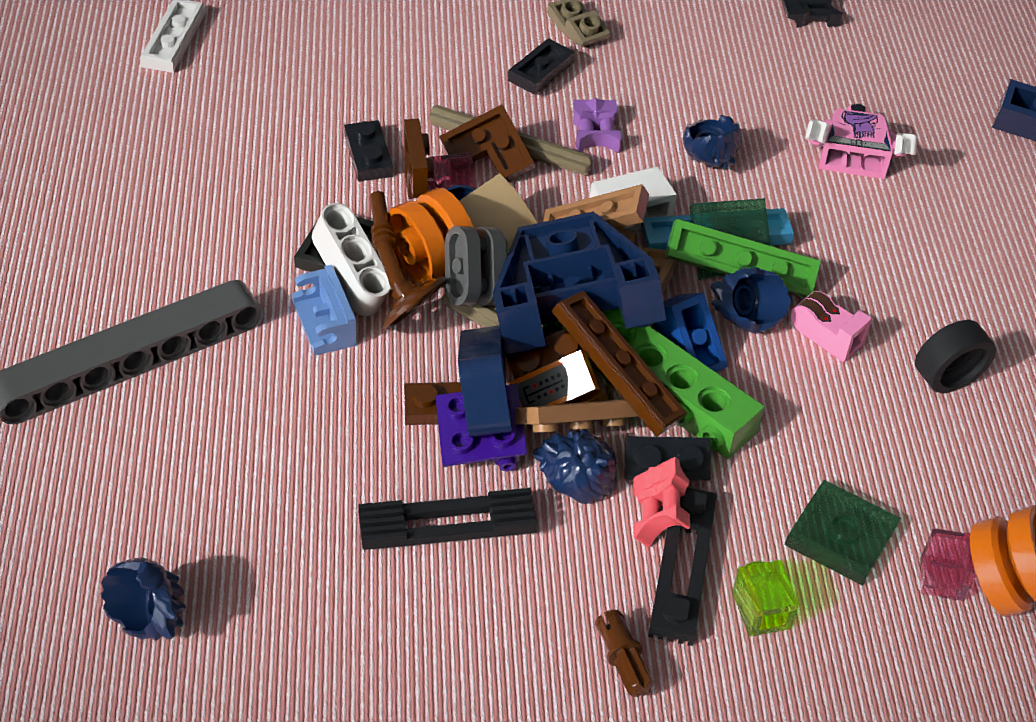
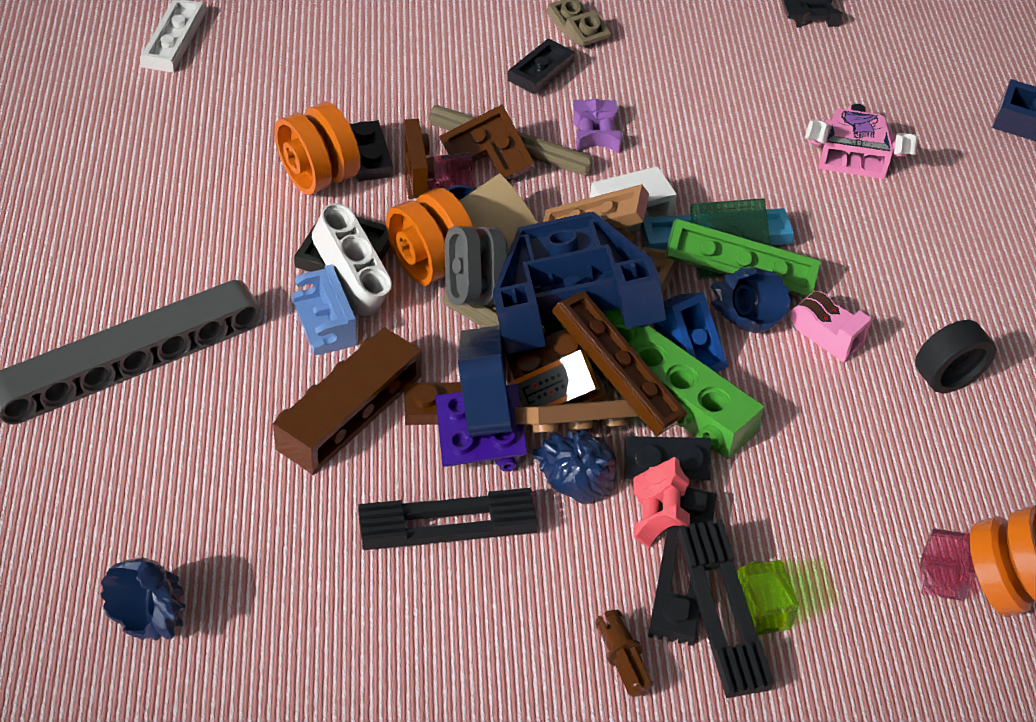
(317, 147): none -> orange wheel
(347, 400): none -> reddish brown brick
(405, 293): reddish brown dish -> none
(713, 141): dark blue hair -> none
(744, 667): none -> black container
(842, 532): clear green tile -> none

